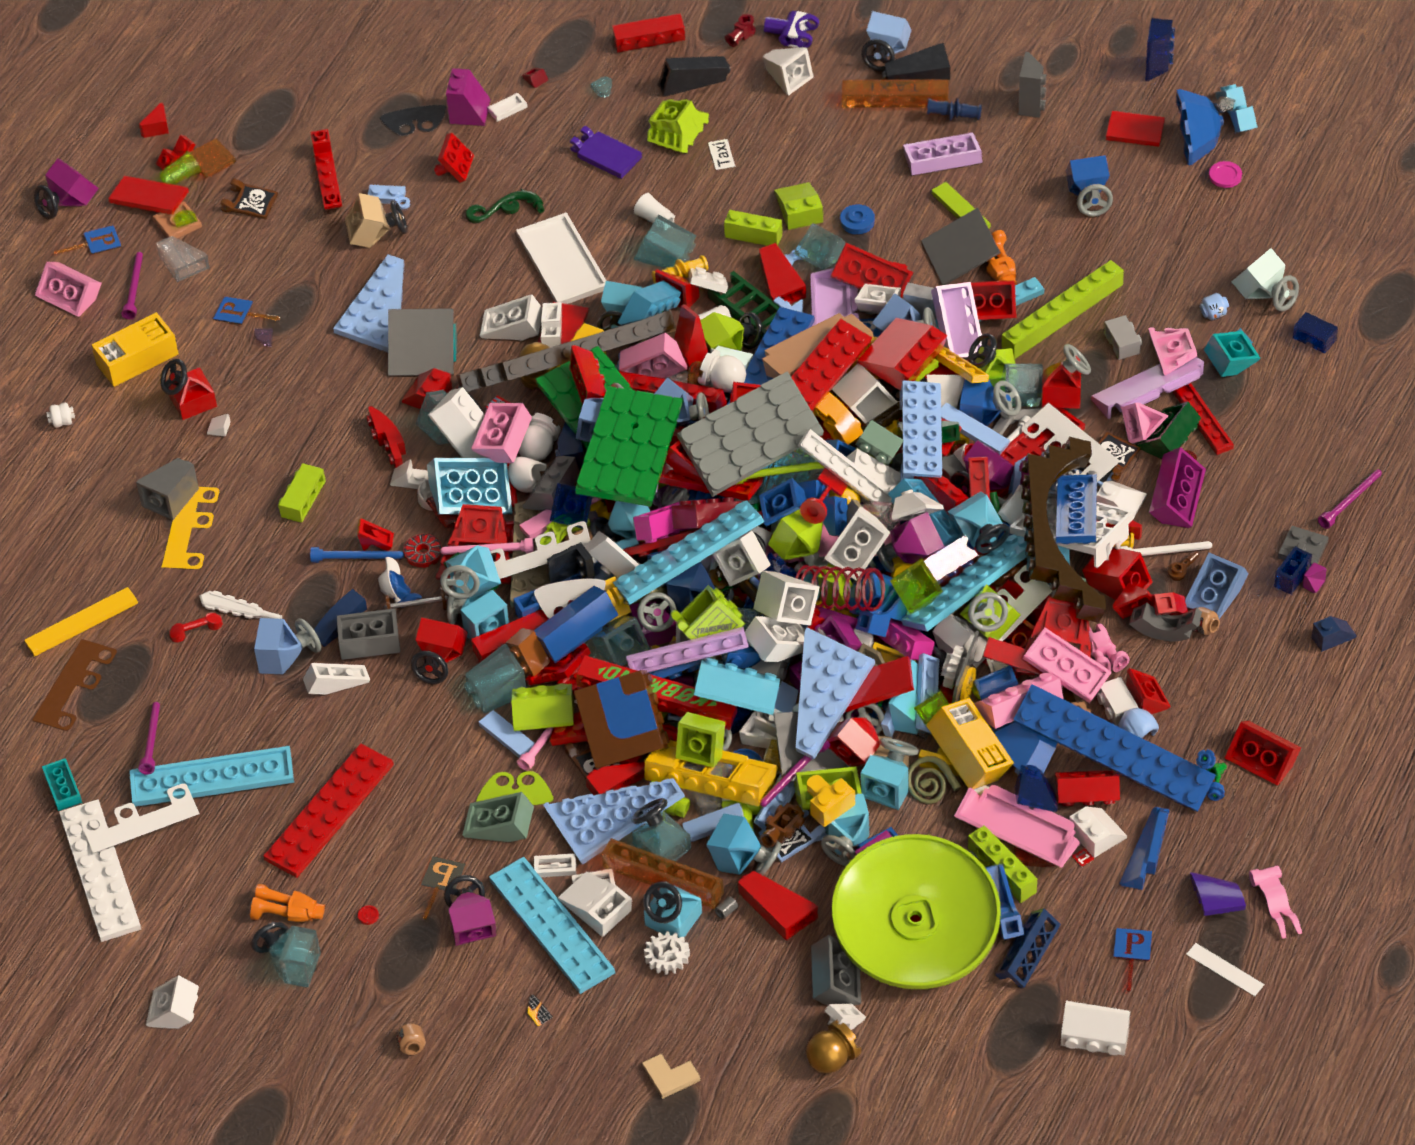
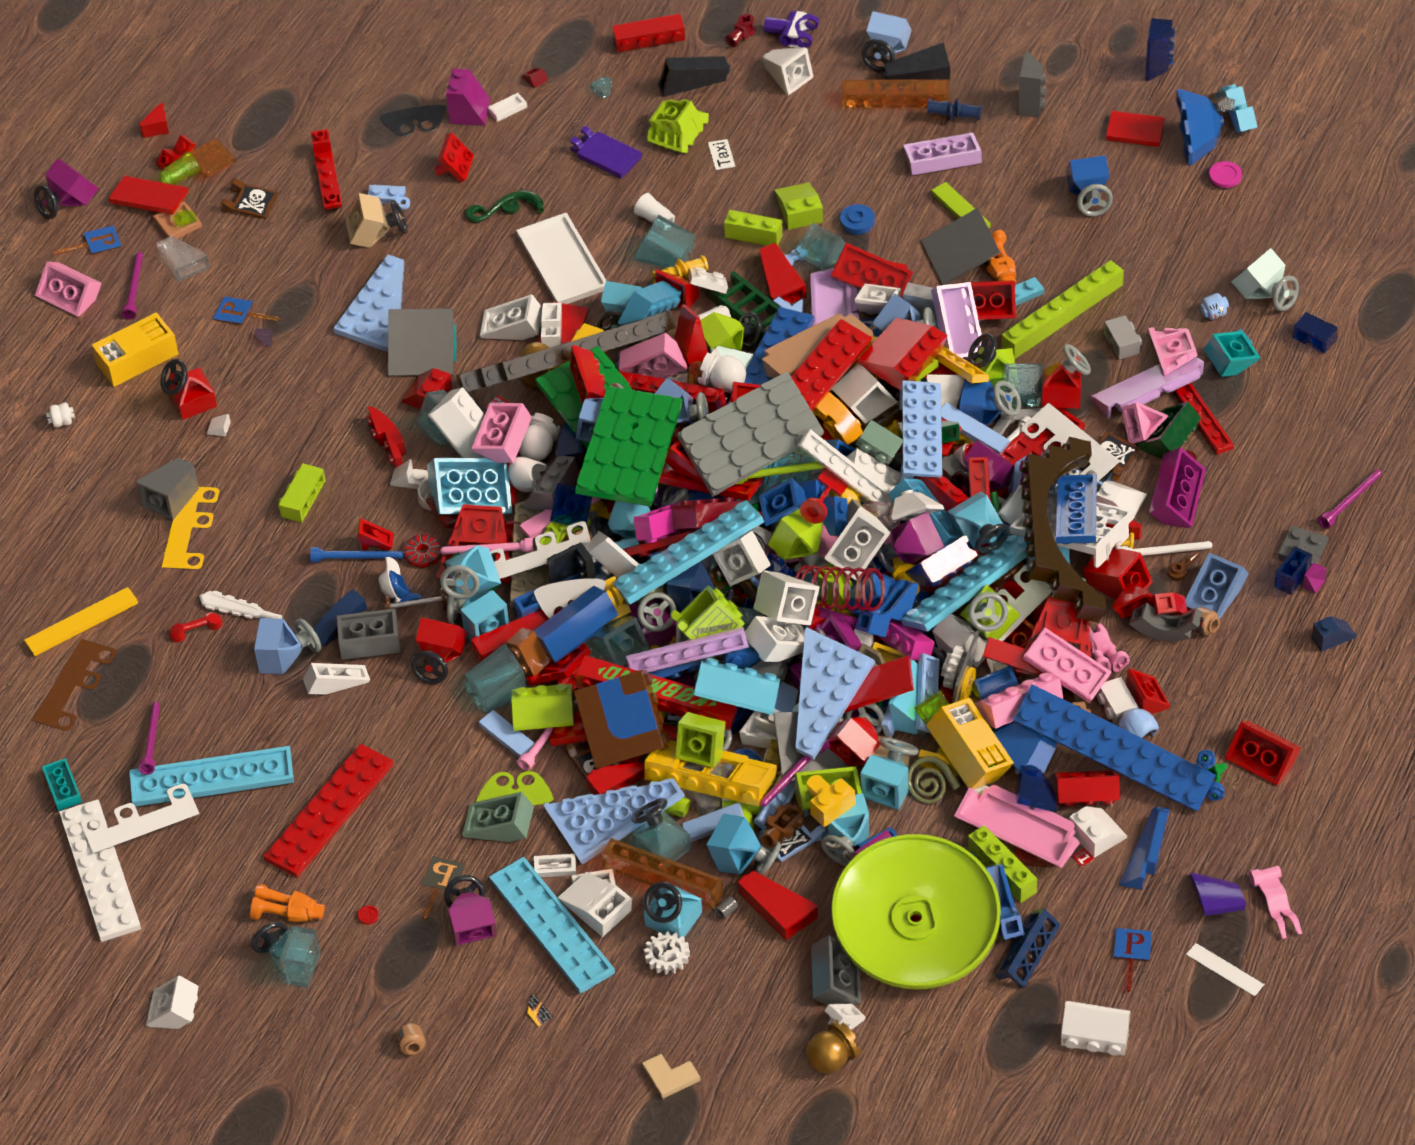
(916, 586): clear neon green slope -> none

